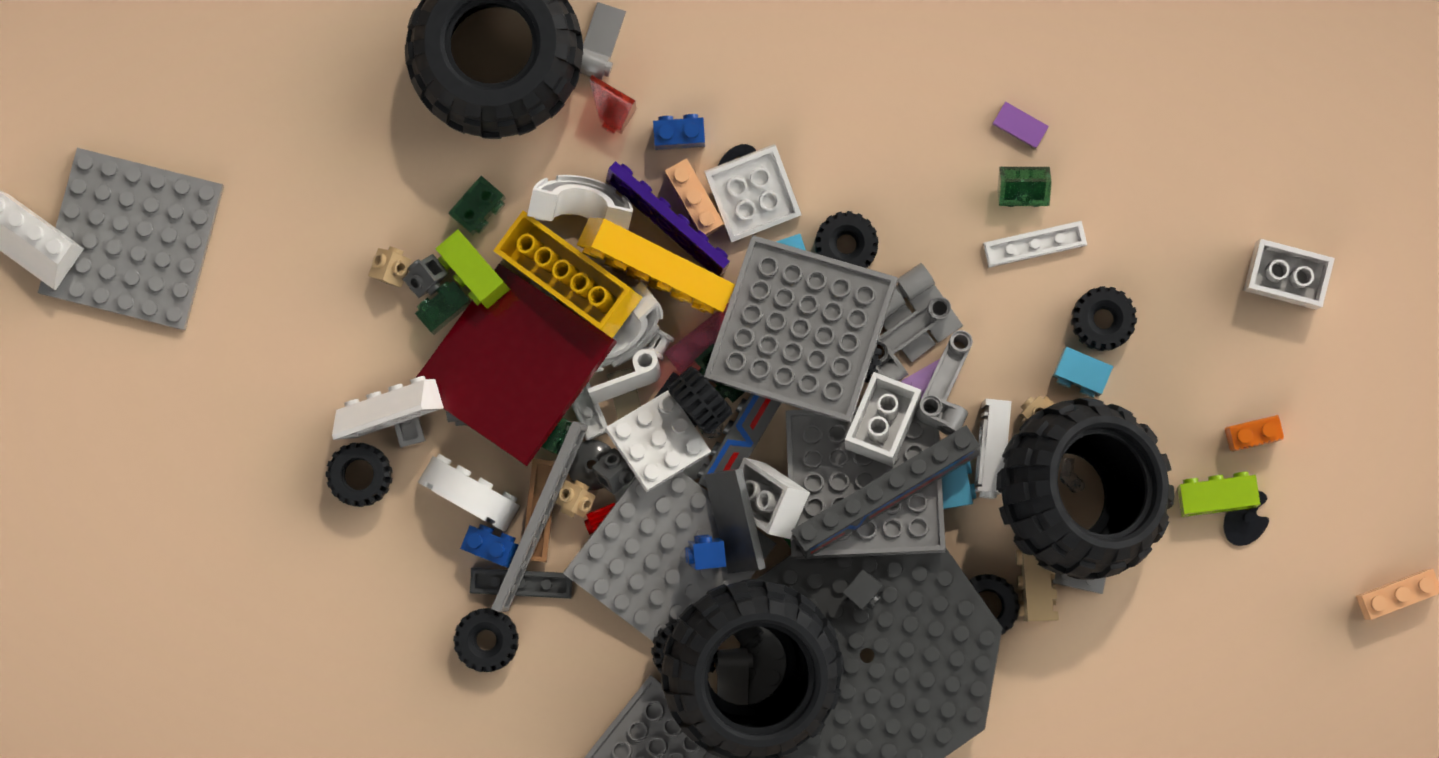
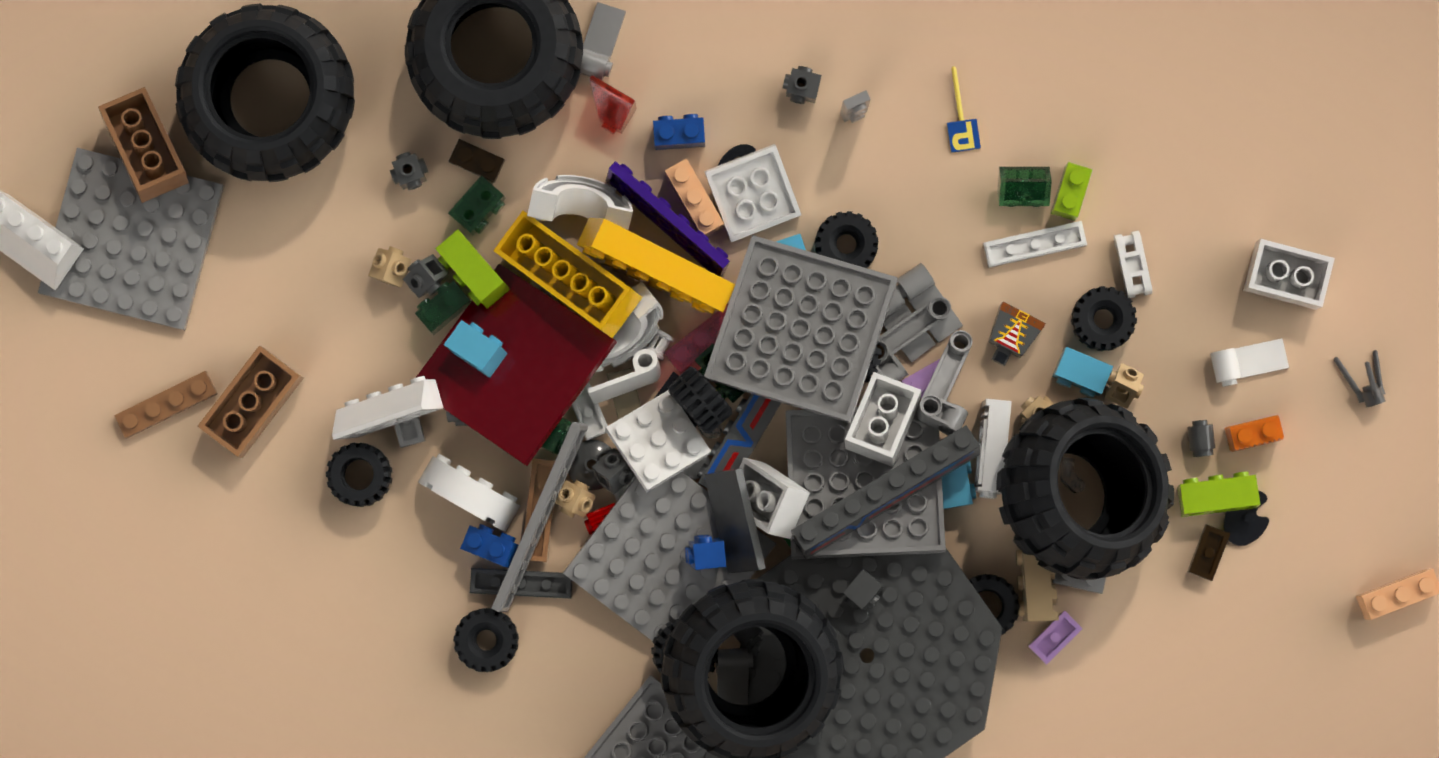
(143, 144): none -> medium nougat brick
(165, 404): none -> medium nougat plate
(231, 46): none -> black tyre
(250, 402): none -> medium nougat brick
(415, 177): none -> dark grey brick
(475, 348): none -> medium azure brick
(476, 160): none -> dark brown plate
(802, 94): none -> dark grey brick
(855, 107): none -> light grey plate
(962, 133): none -> piece
(1013, 332): none -> torso
(1020, 125): medium lavender tile -> none
(1055, 637): none -> lavender plate
(1071, 191): none -> lime brick
(1124, 385): none -> tan brick
(1133, 264): none -> white plate
(1201, 438): none -> dark grey brick
(1208, 552): none -> dark brown plate
(1248, 361): none -> white door
(1373, 393): none -> dark grey plant

